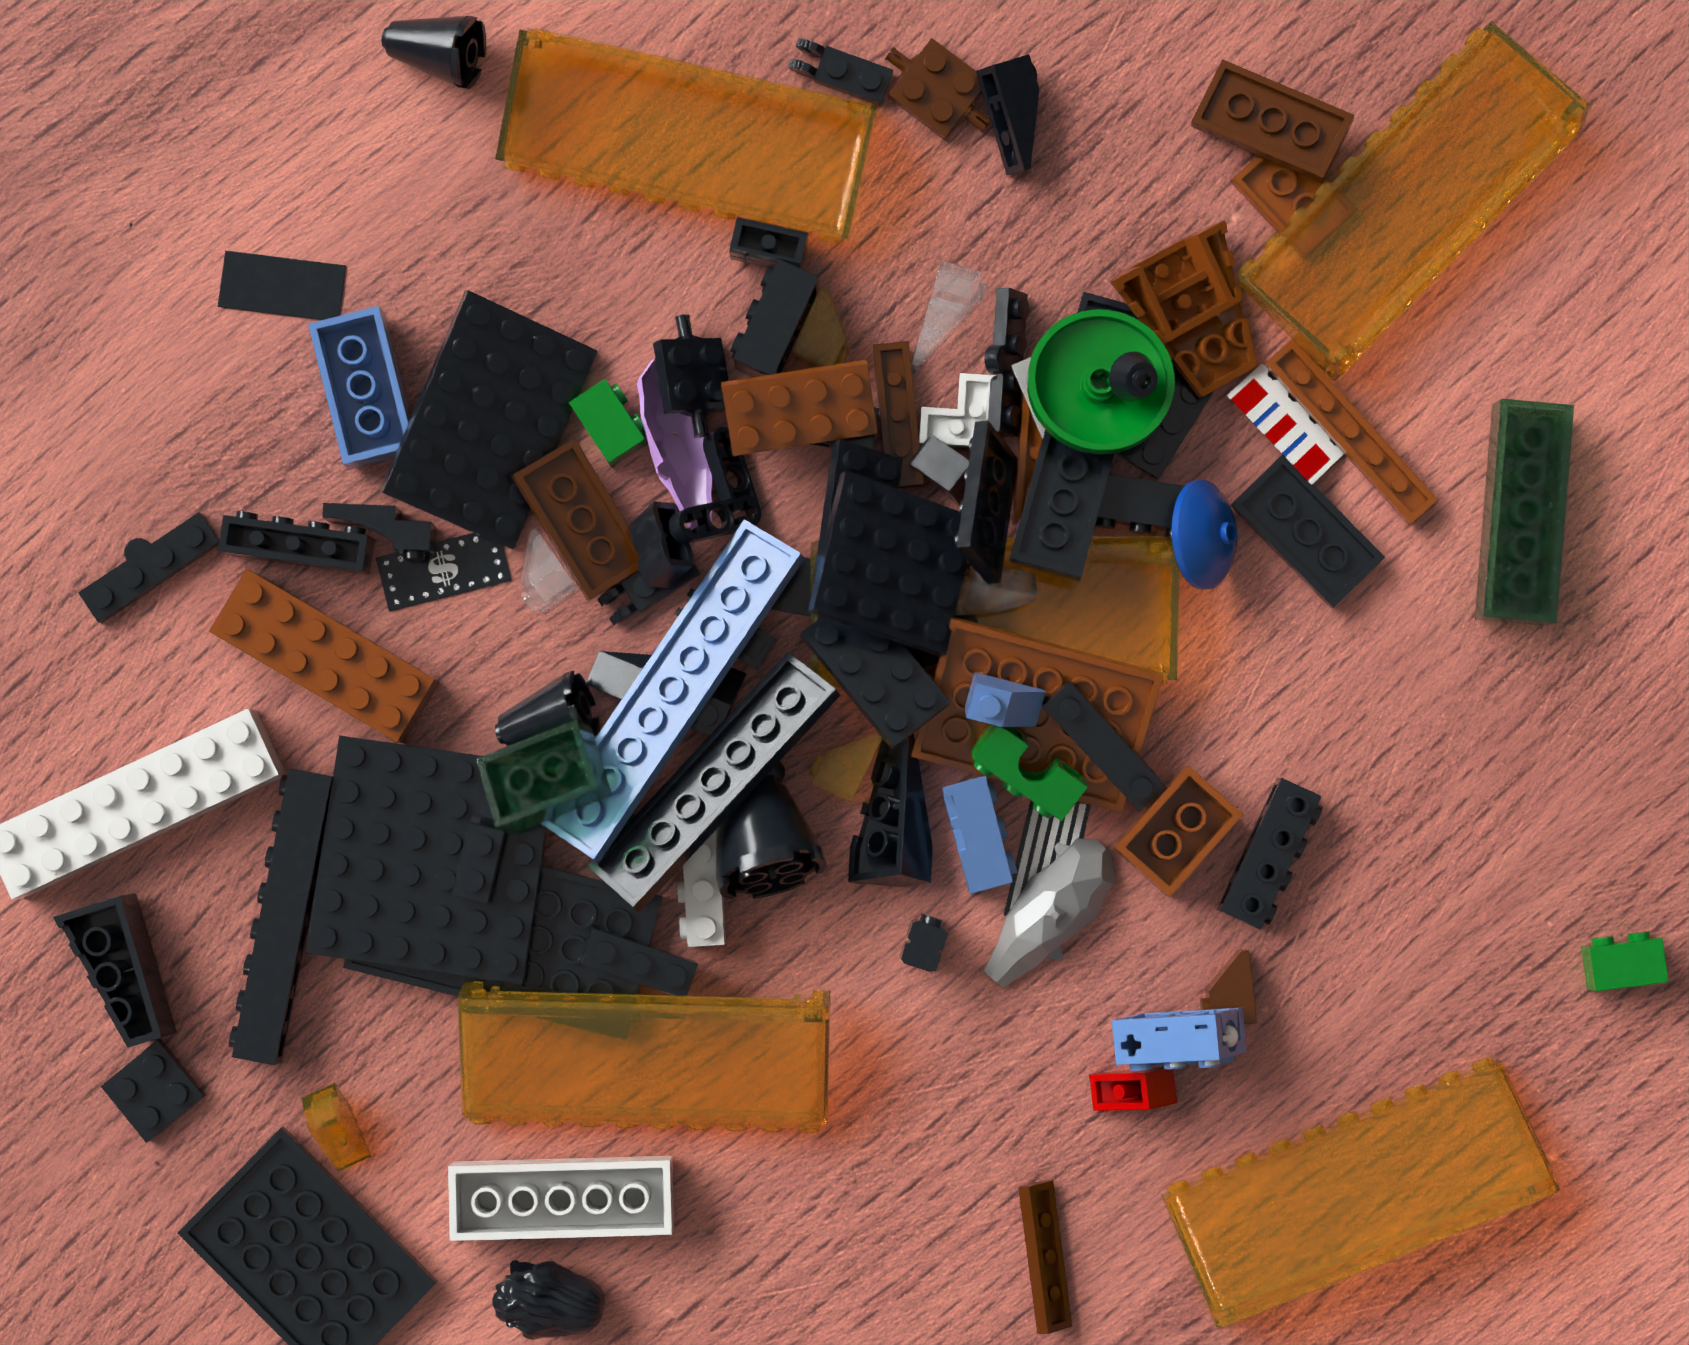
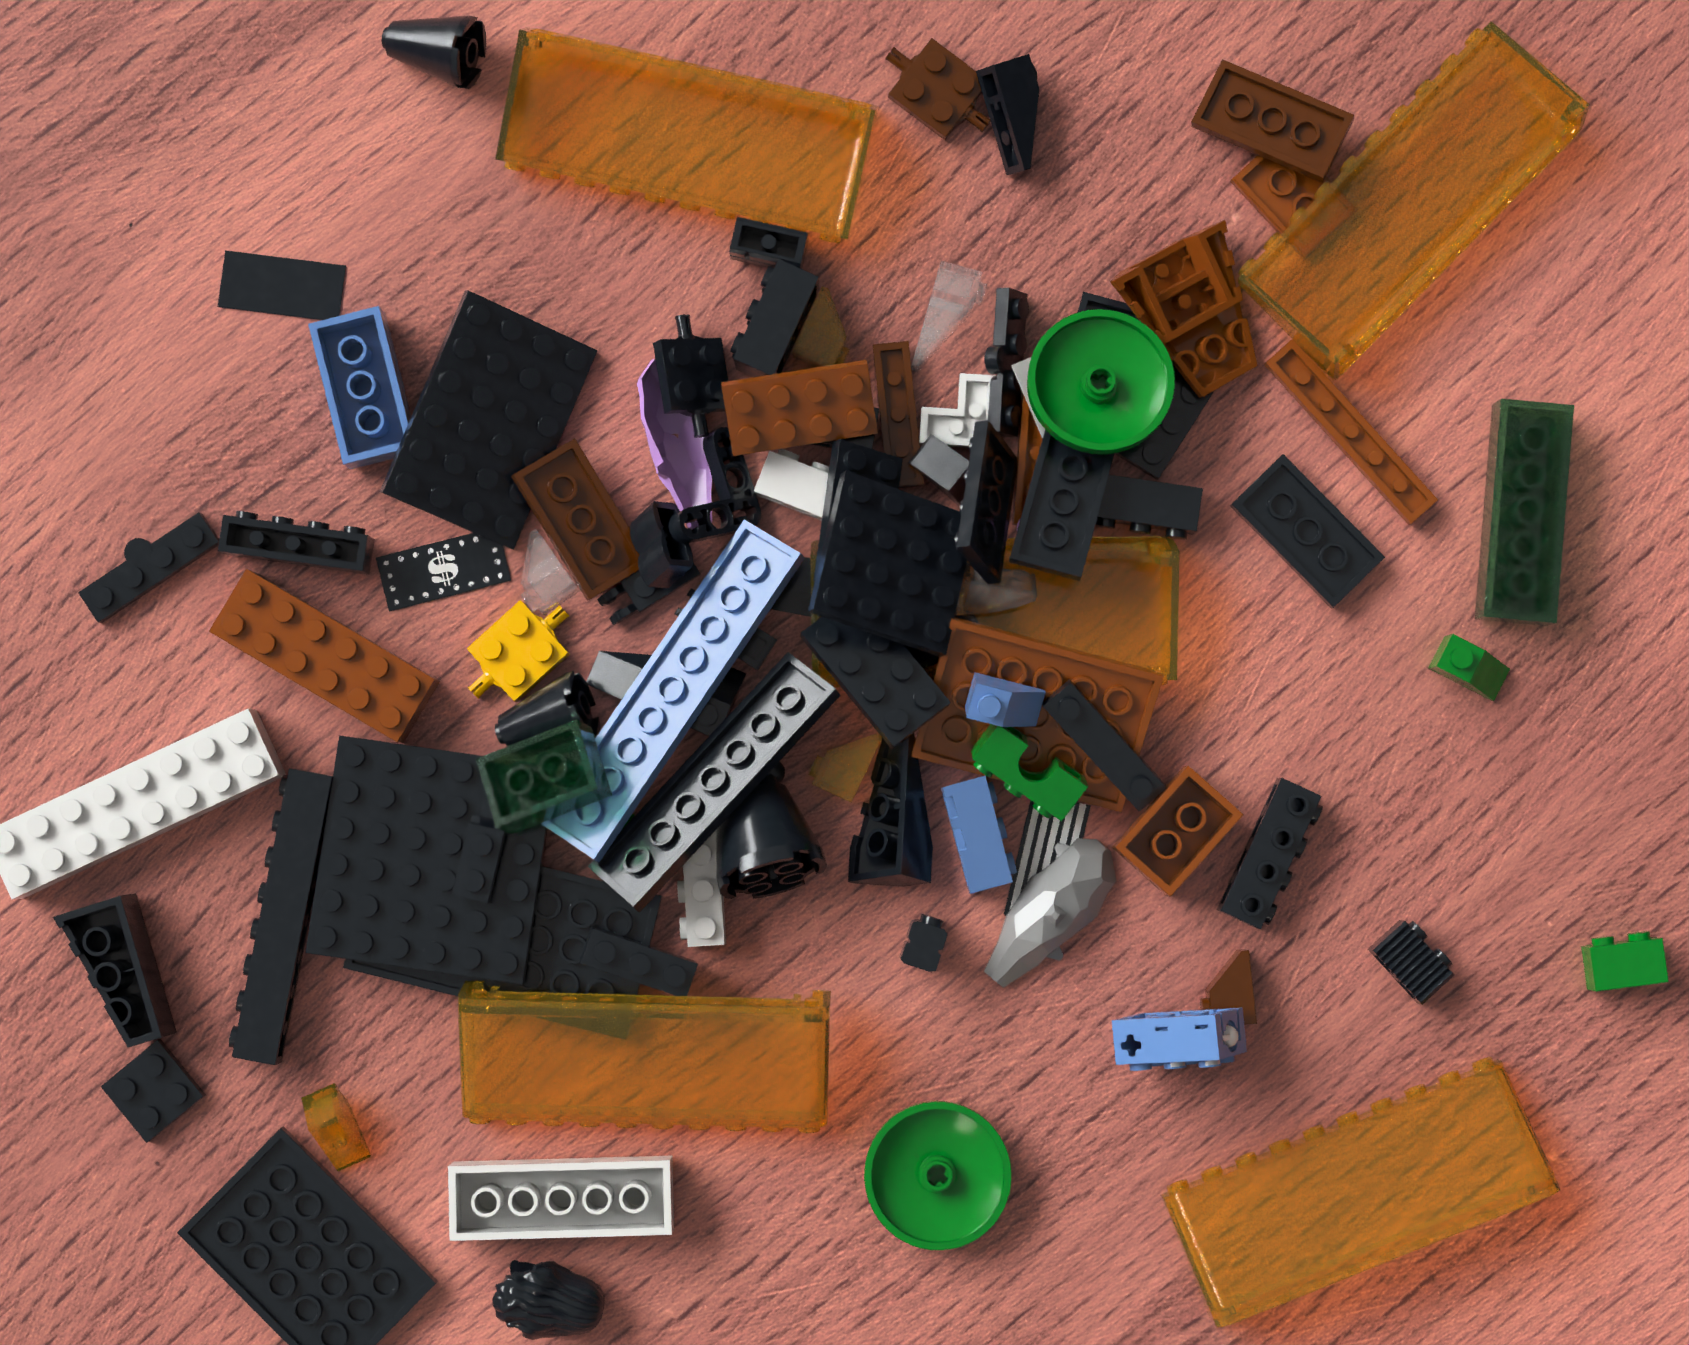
(409, 538): black slope -> none
(518, 651): none -> yellow plate
(608, 421): green brick -> none
(793, 483): none -> white brick
(844, 72): black hinge -> none
(937, 1175): none -> green dish
(1045, 1257): reddish brown plate -> none
(1133, 377): black cone -> none
(1133, 1089): red slope -> none
(1203, 534): blue dish -> none
(1285, 423): sticker -> none
(1412, 961): none -> black brick
(1469, 666): none -> green slope

